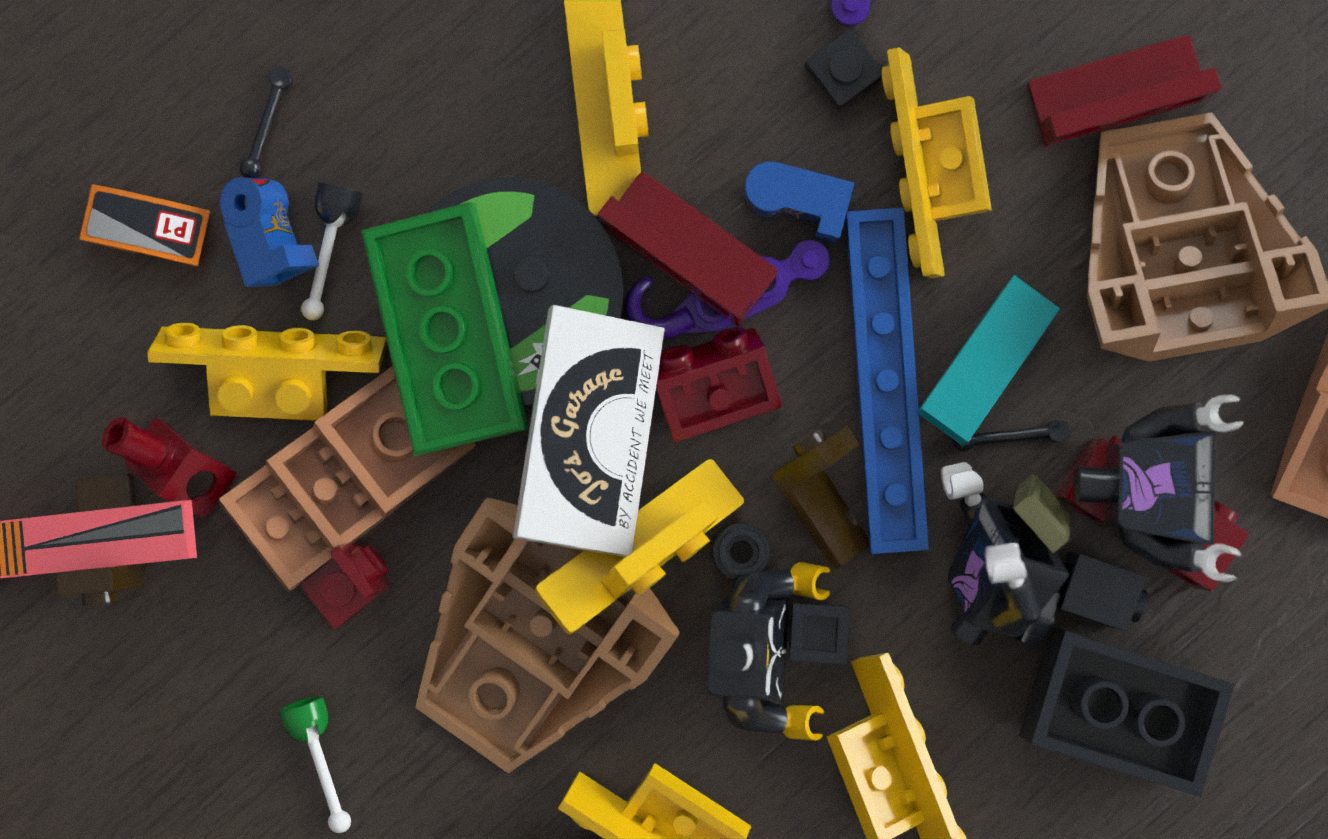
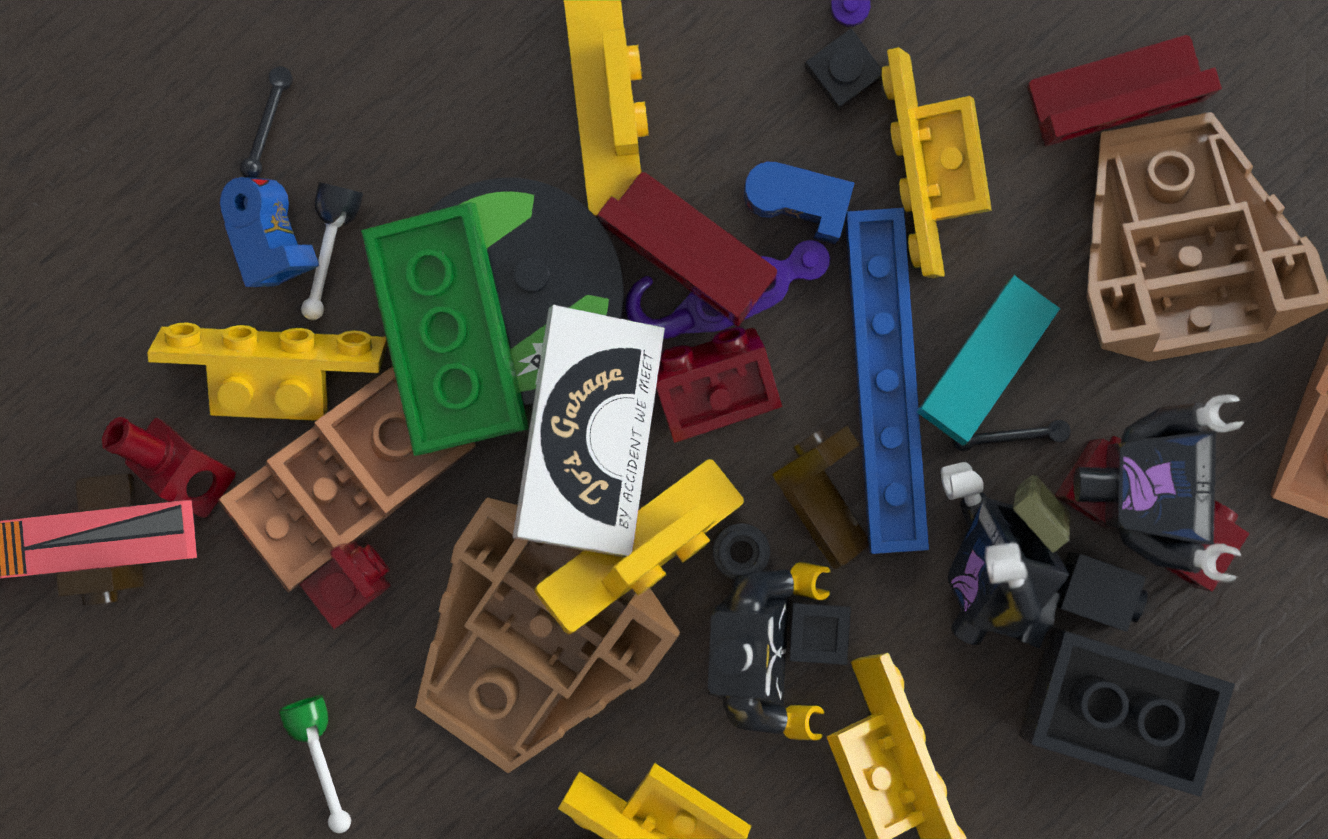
(144, 225): slope -> none

